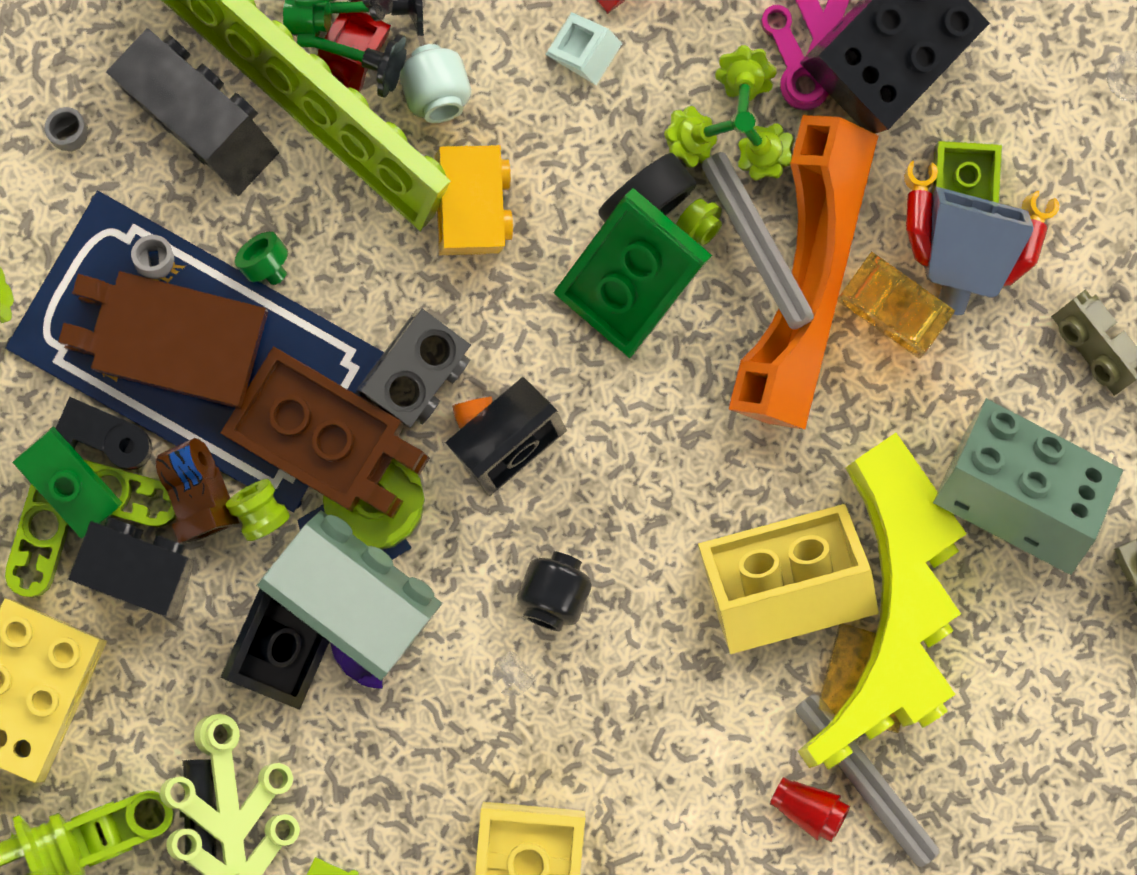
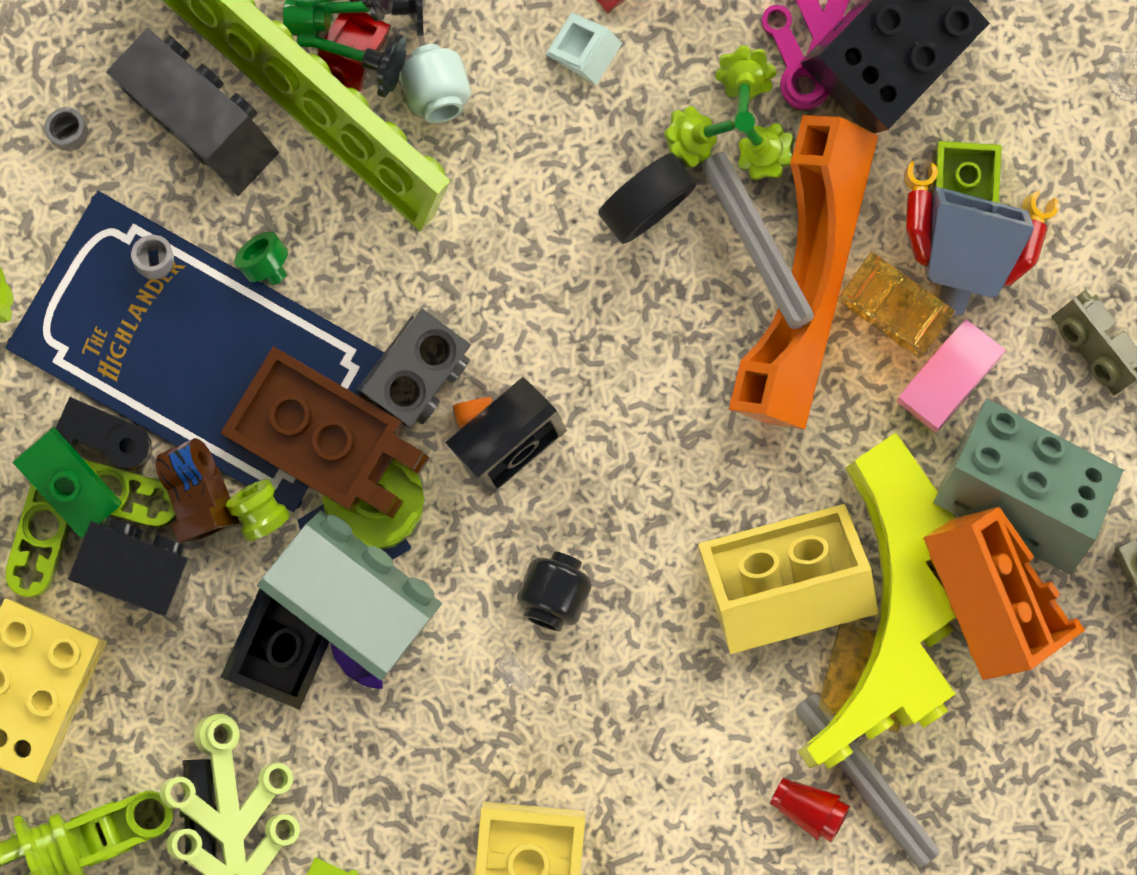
(169, 337): reddish brown tile -> none
(472, 208): yellow brick -> none
(632, 273): green tile -> none
(701, 221): lime plate -> none
(950, 375): none -> bright pink slope
(997, 594): none -> orange wedge

